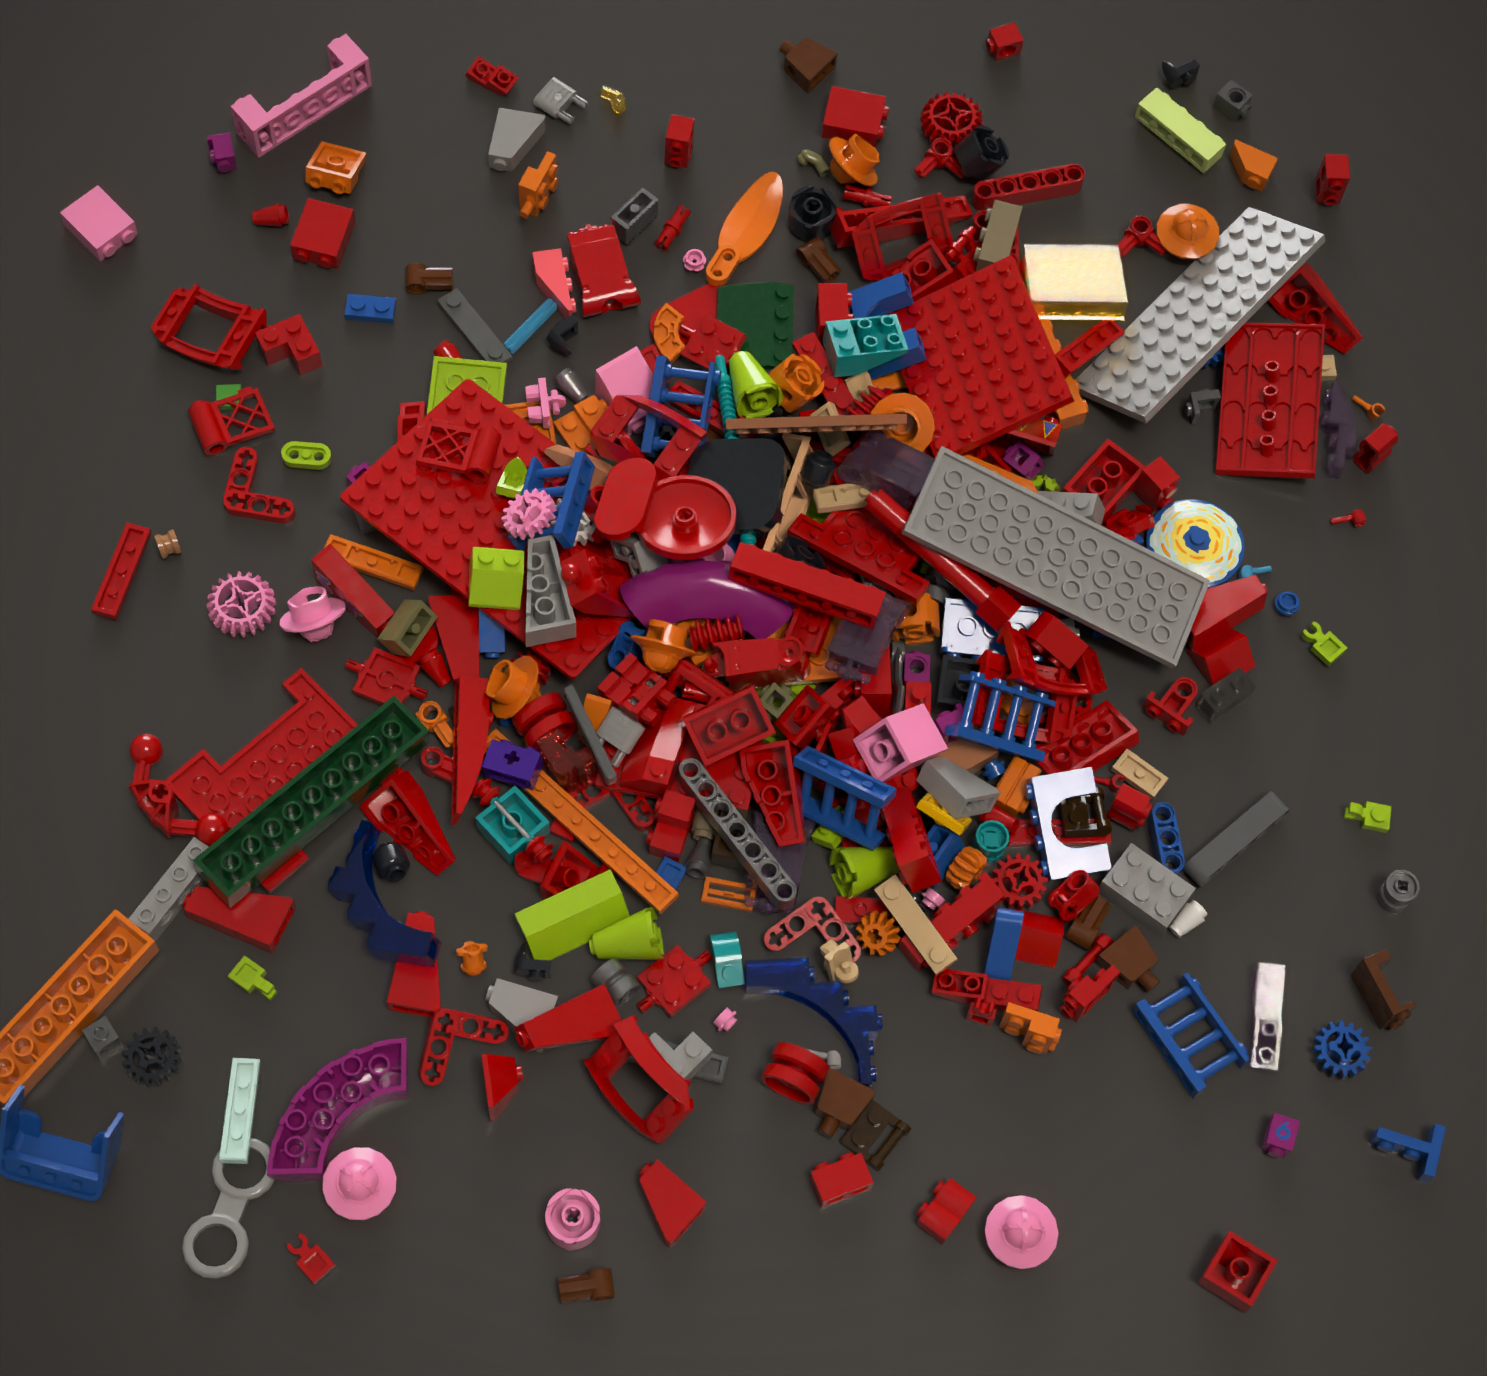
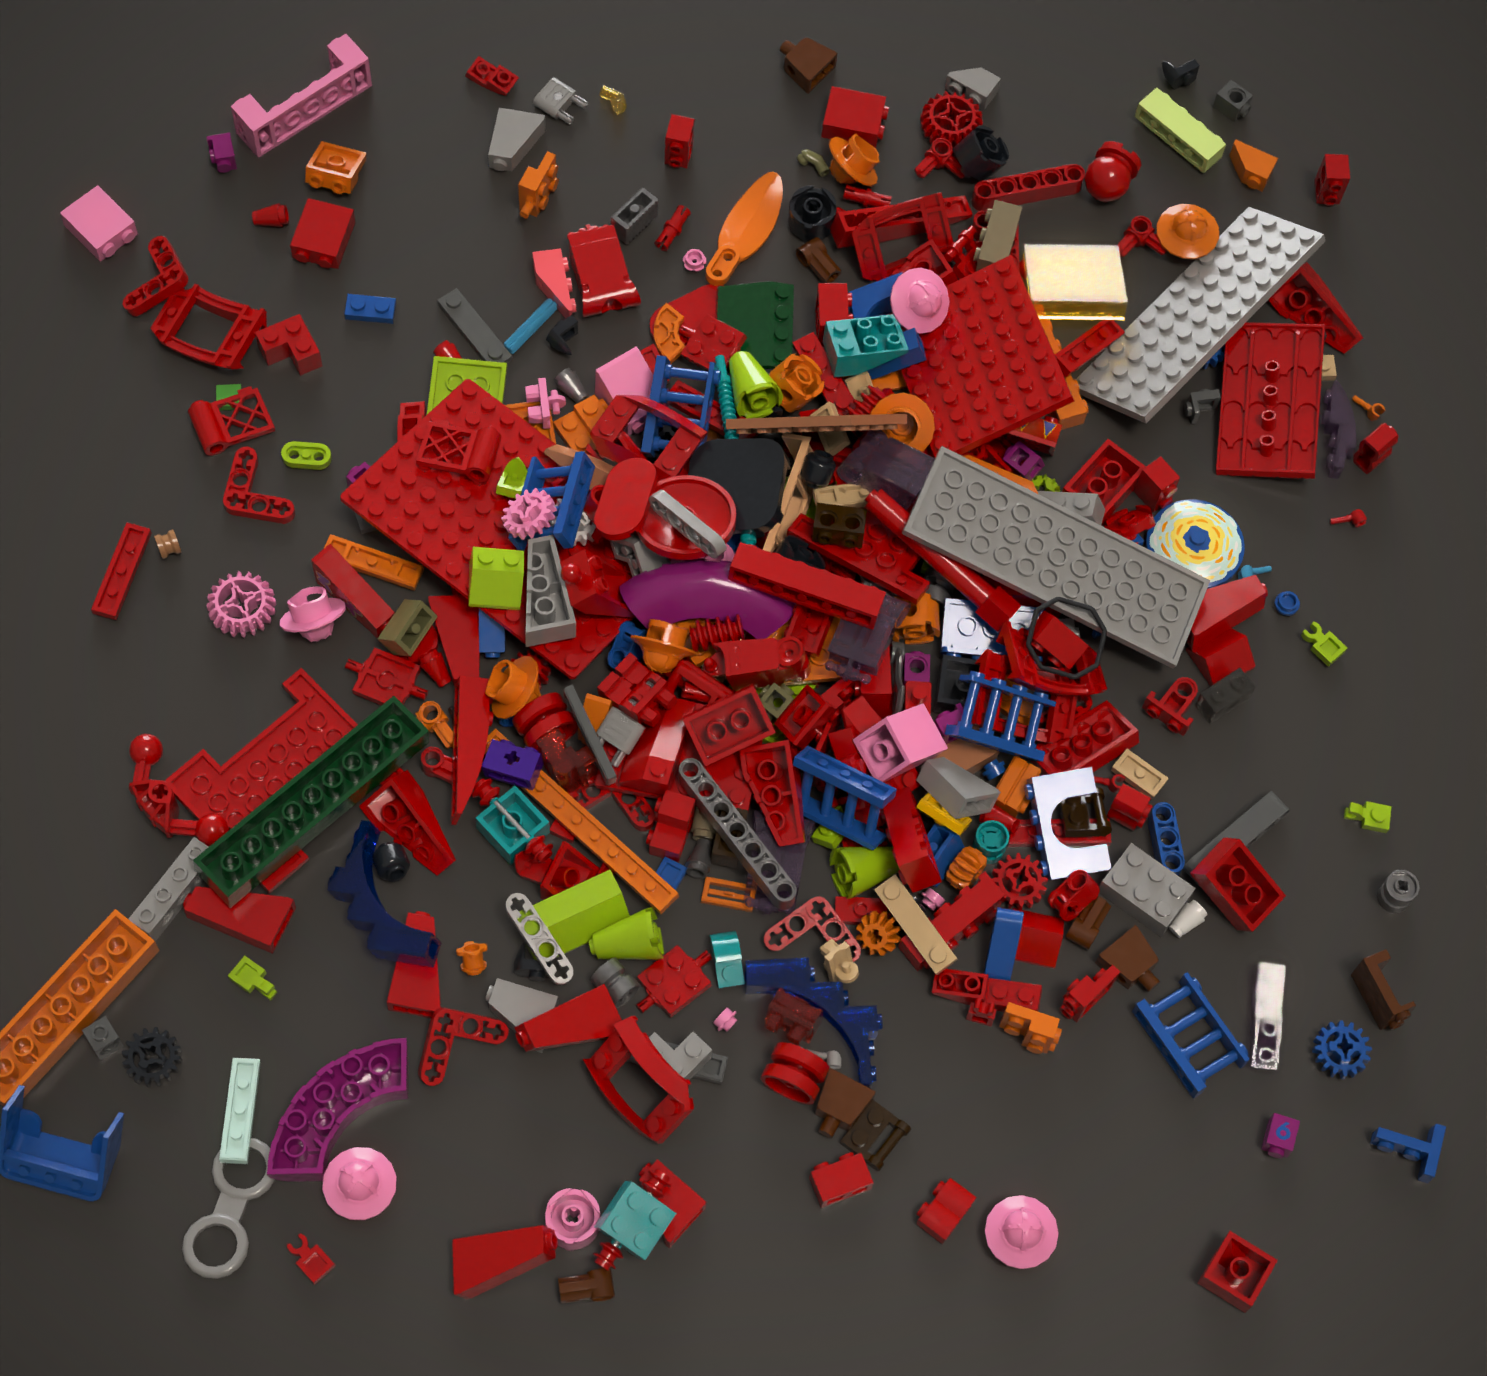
(166, 275): none -> red beam
(420, 278): reddish brown piece -> none
(497, 1257): none -> red slope
(500, 1081): red slope -> none
(541, 937): none -> light grey beam
(634, 1220): none -> teal brick
(687, 524): none -> light grey beam
(794, 1013): none -> clear red hips
(843, 523): none -> dark brown brick
(919, 300): none -> bright pink helmet
(975, 83): none -> light grey slope
(1004, 41): red brick -> none
(1056, 671): none -> black piece
(1101, 943): red bar -> none
(1111, 172): none -> red tile
(1238, 884): none -> red brick

